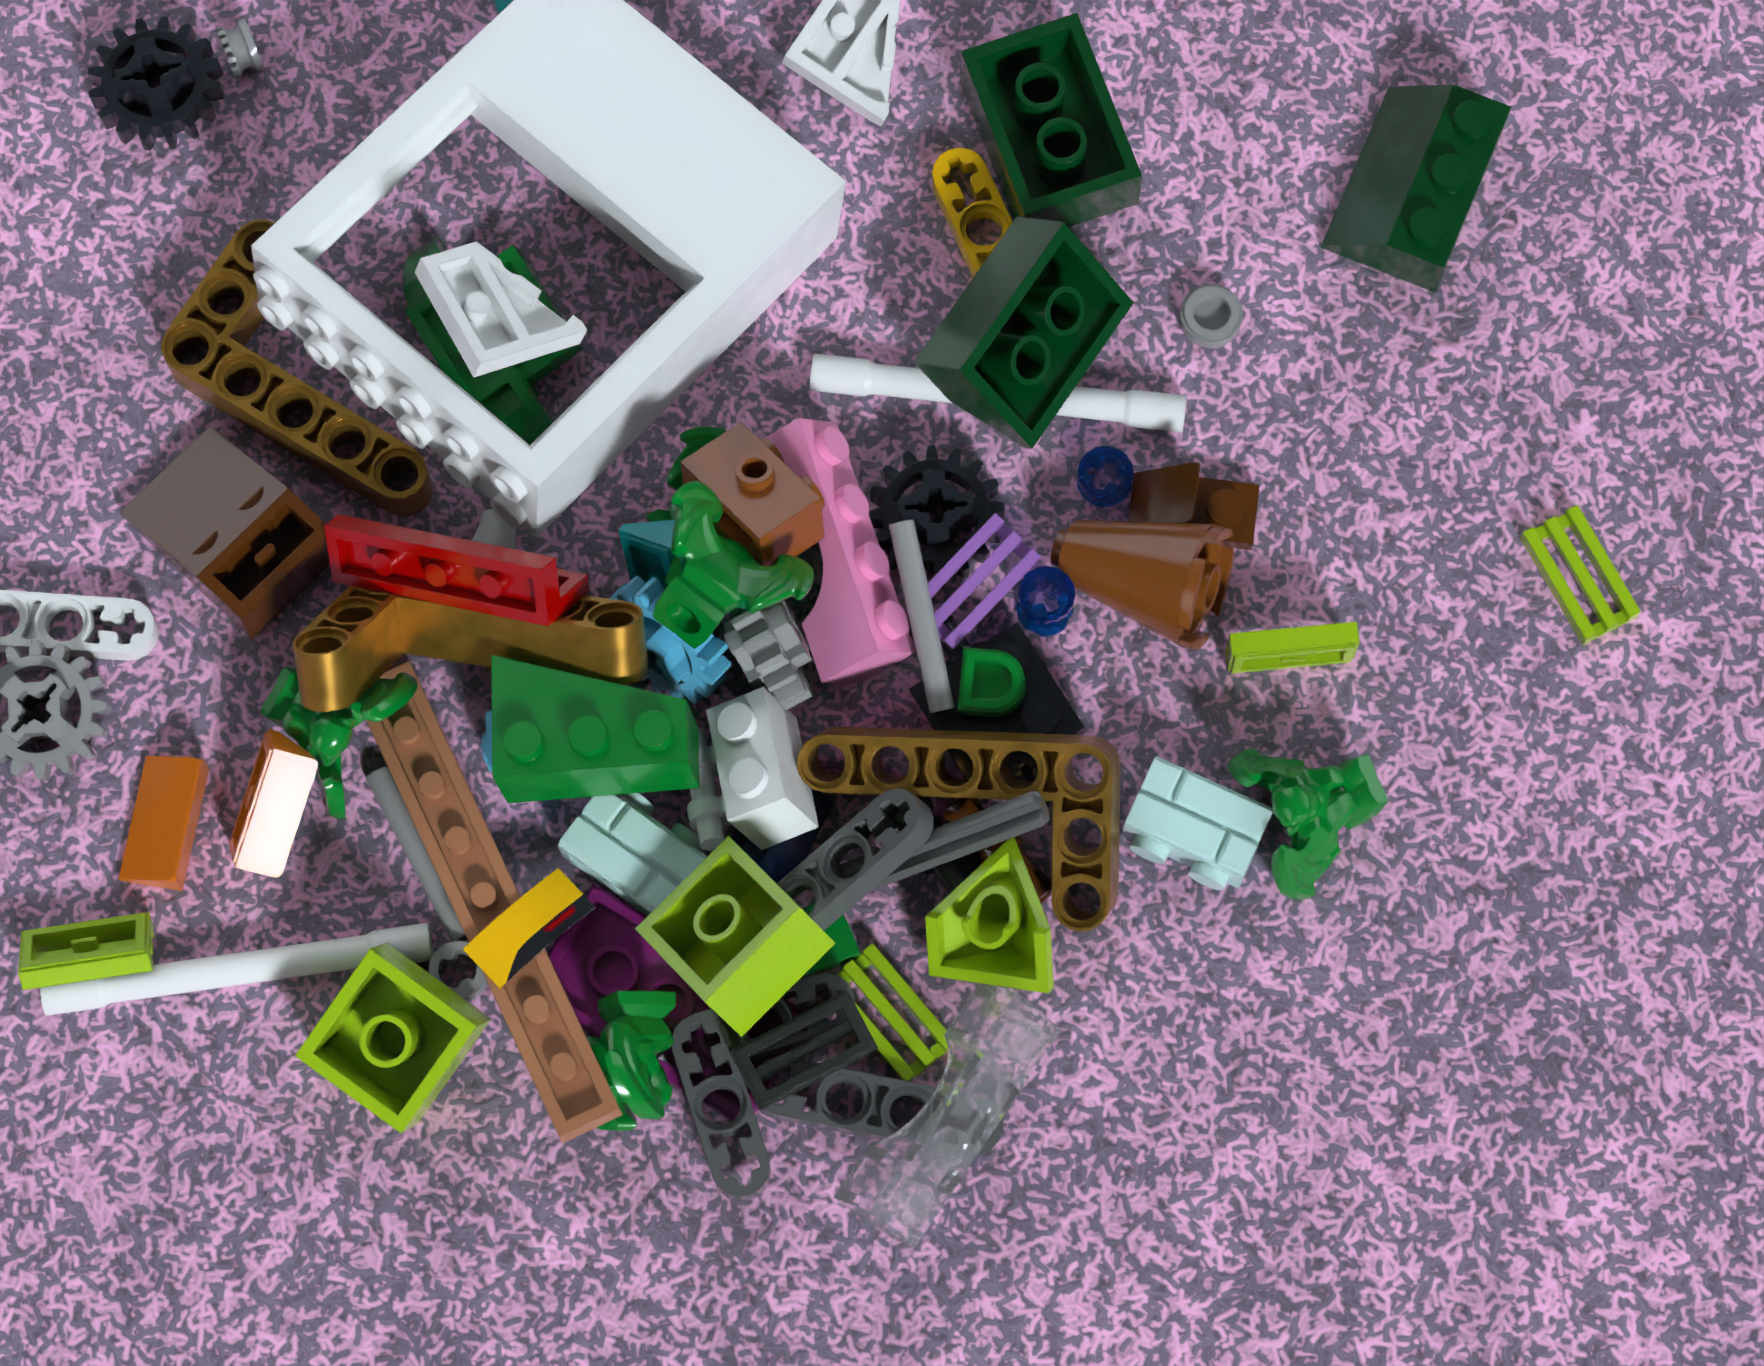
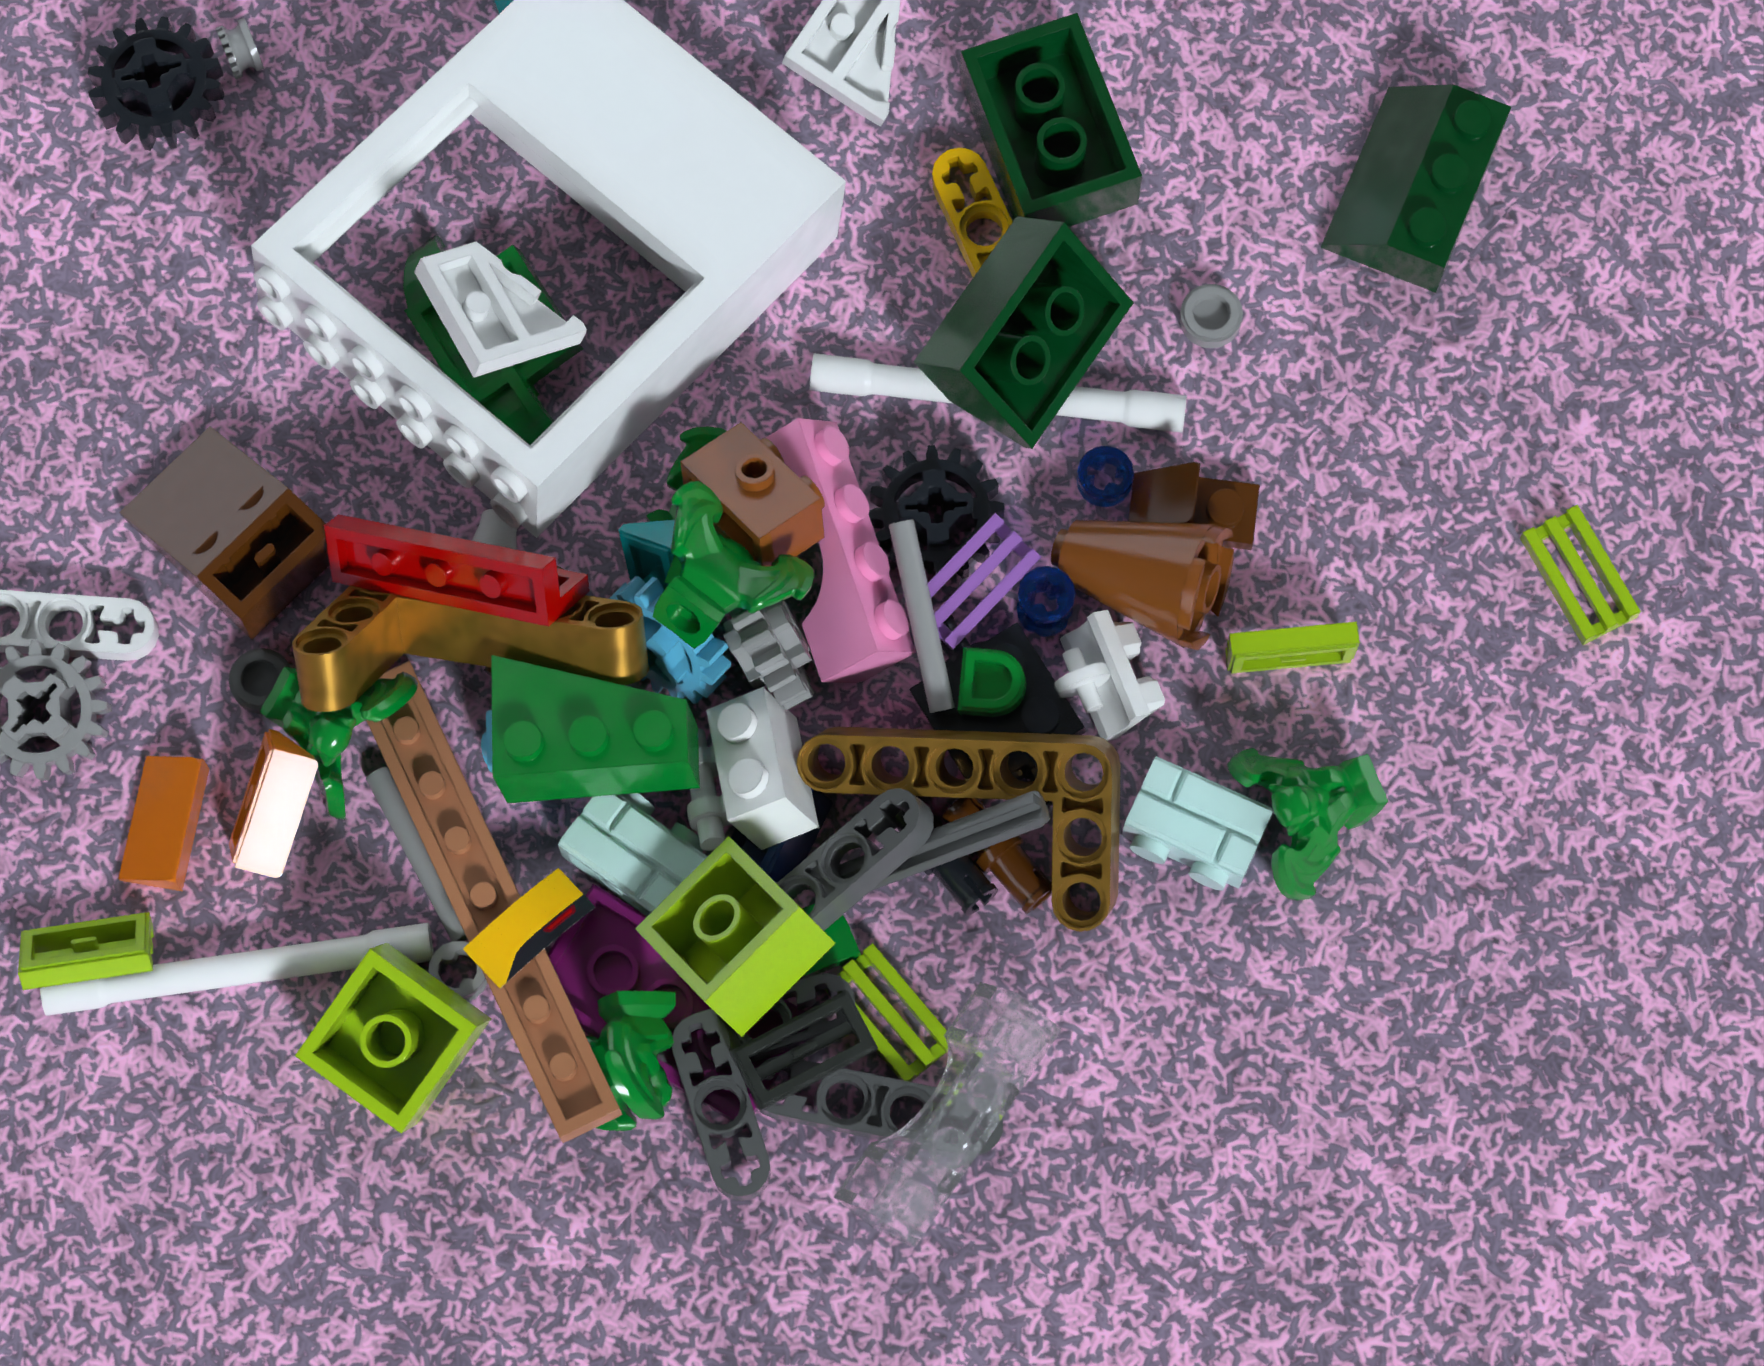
(255, 676): none -> dark grey tile
(279, 391): pearl gold beam -> none
(993, 928): lime slope -> none
(1103, 676): none -> white hips

